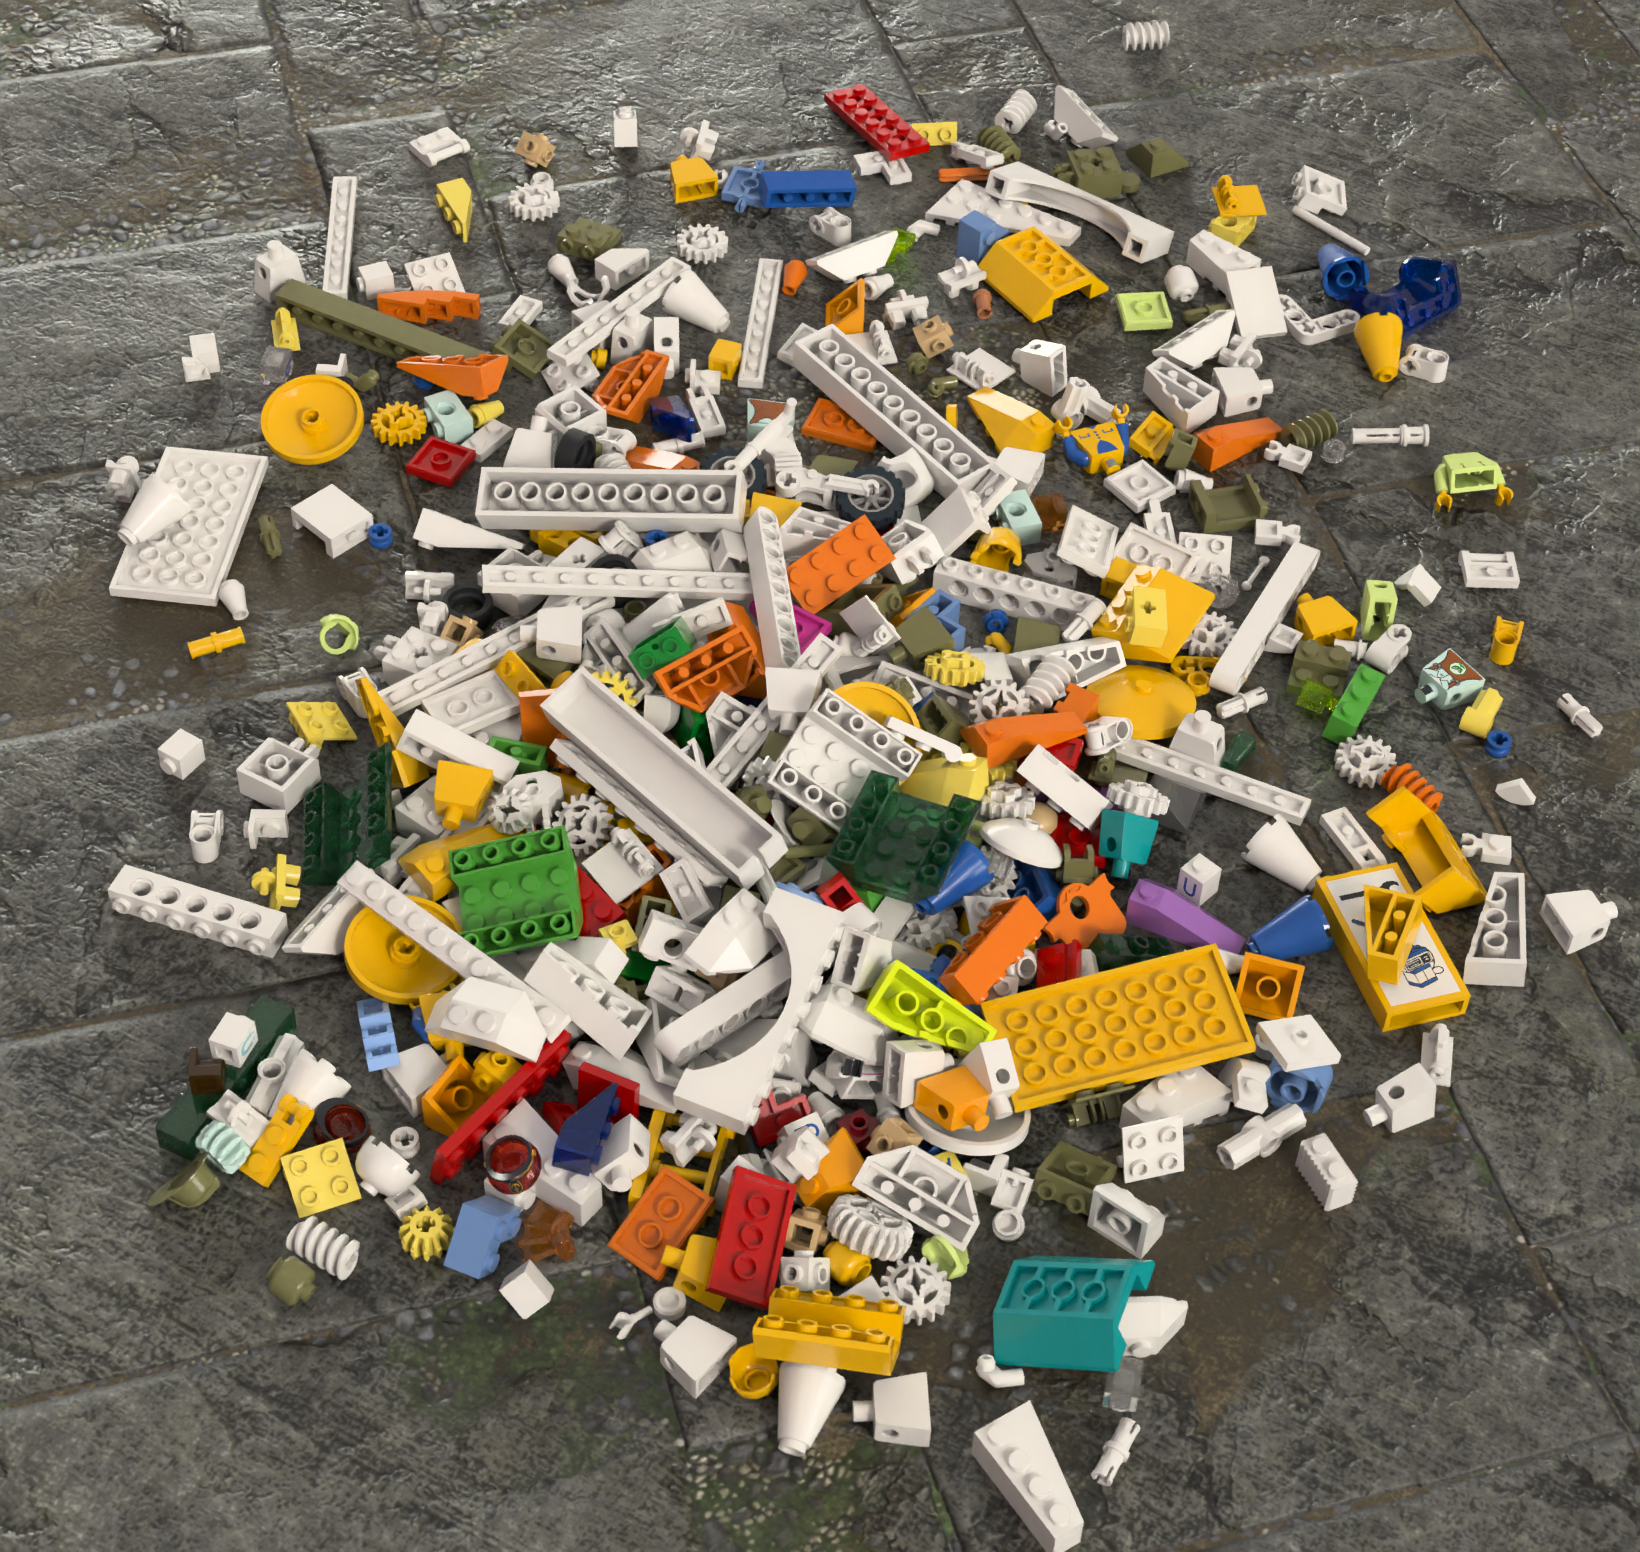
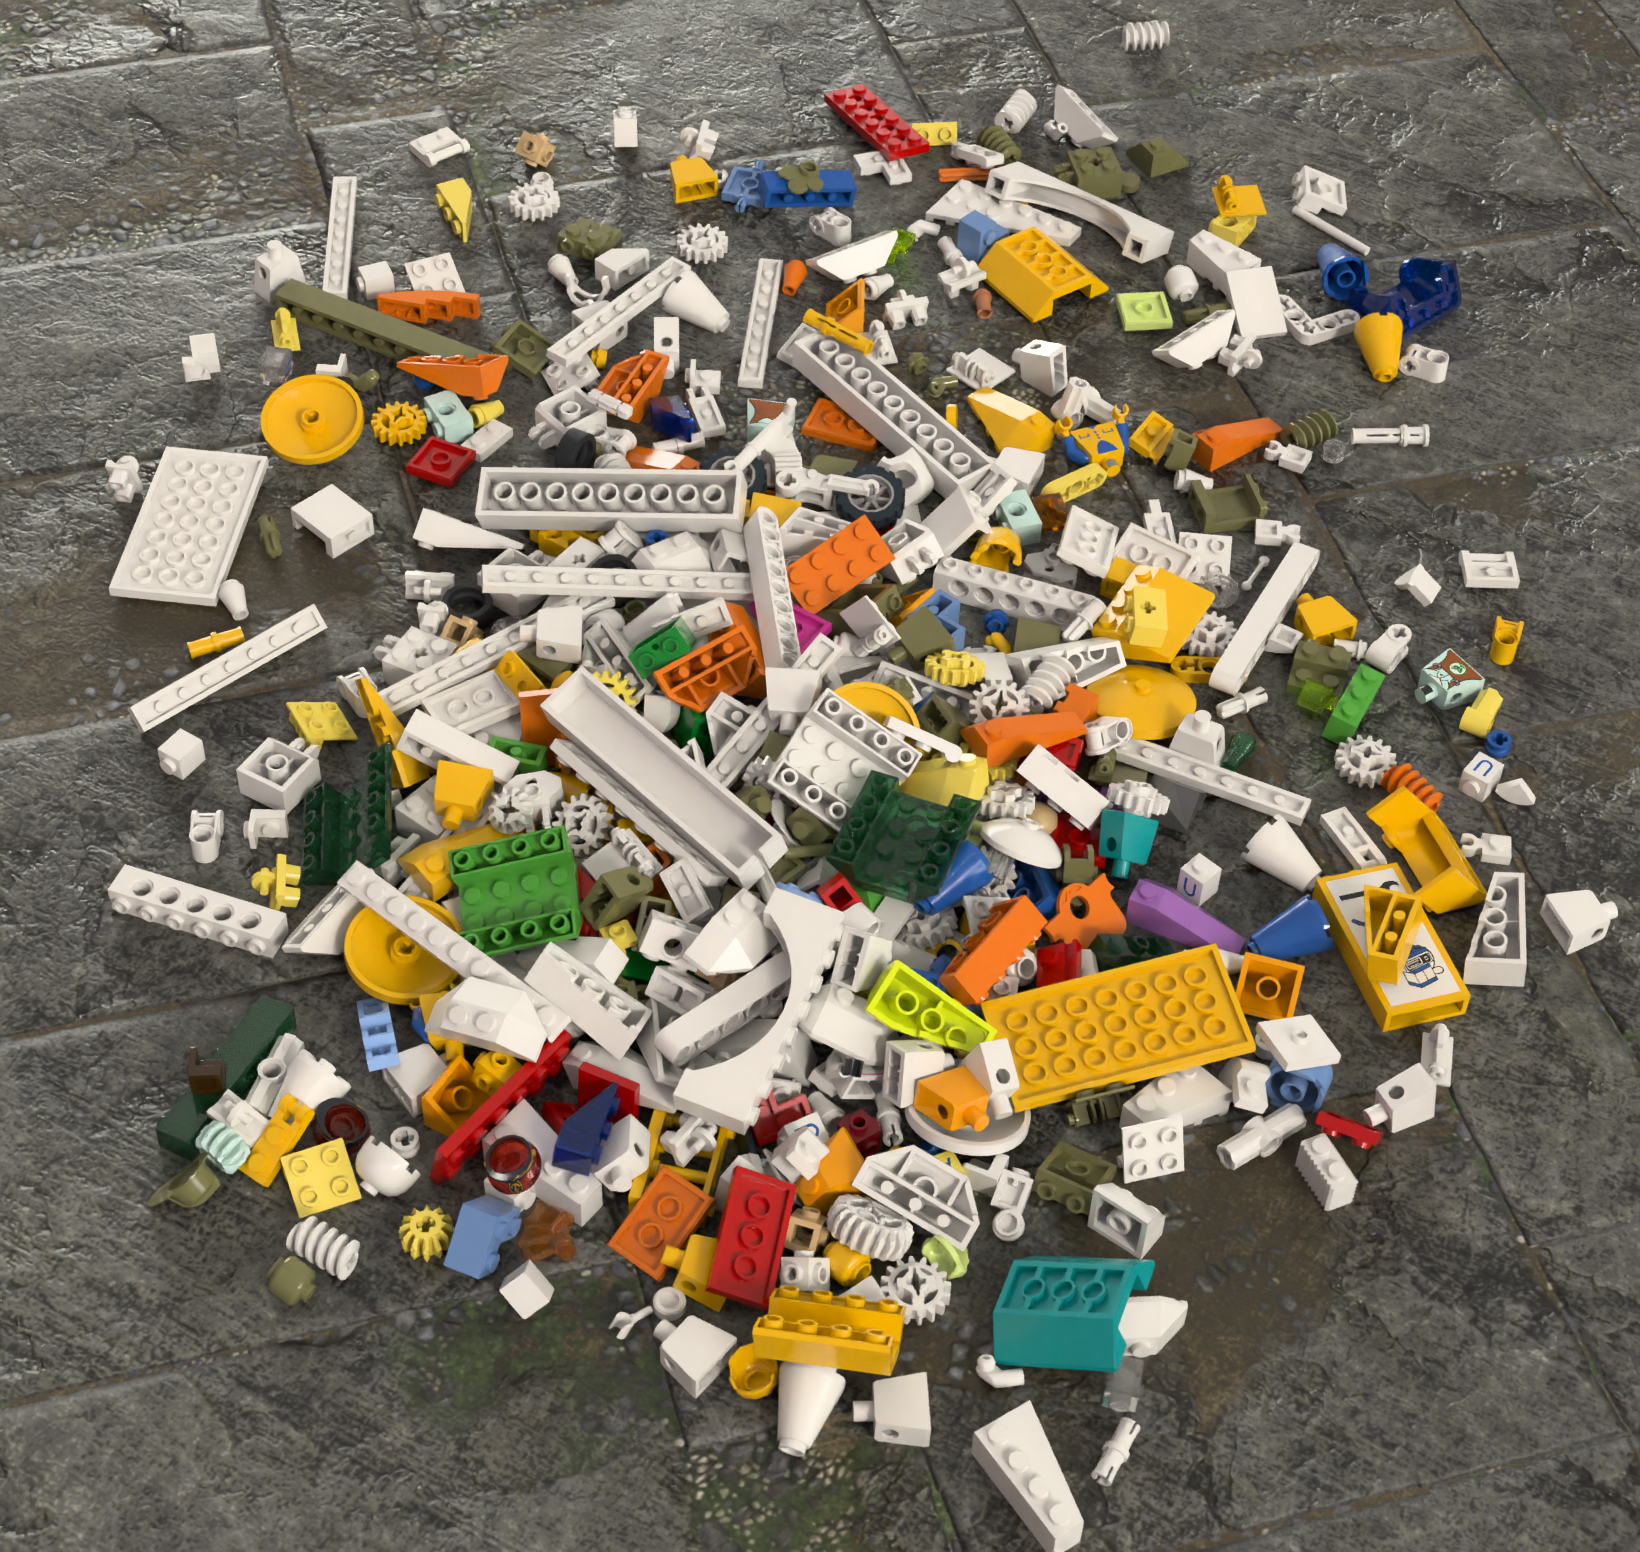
(152, 511): white cone -> none
(226, 668): none -> white plate
(233, 1039): white brick -> none
(345, 626): yellowish green piece -> none
(380, 535): blue bush -> none
(404, 1202): white plate -> none
(524, 309): white plate -> none
(532, 447): white torso -> none
(610, 404): none -> white axle
(625, 891): none -> olive torso
(632, 336): white torso -> none
(725, 358): yellow panel -> none
(802, 177): none -> olive plate
(830, 327): none -> yellow pin
(892, 1135): tan brick -> none
(934, 336): tan brick -> none
(949, 250): none -> white pin
(1085, 480): none -> light yellow beam
(1138, 485): white plate -> none
(1180, 395): white wedge -> none
(1198, 683): yellow plate -> none
(1239, 389): white torso -> none
(1361, 1134): none -> red plate
(1379, 600): yellowish green torso -> none
(1468, 473): yellowish green torso -> none
(1480, 777): none -> white brick
(1579, 715): white axle -> none

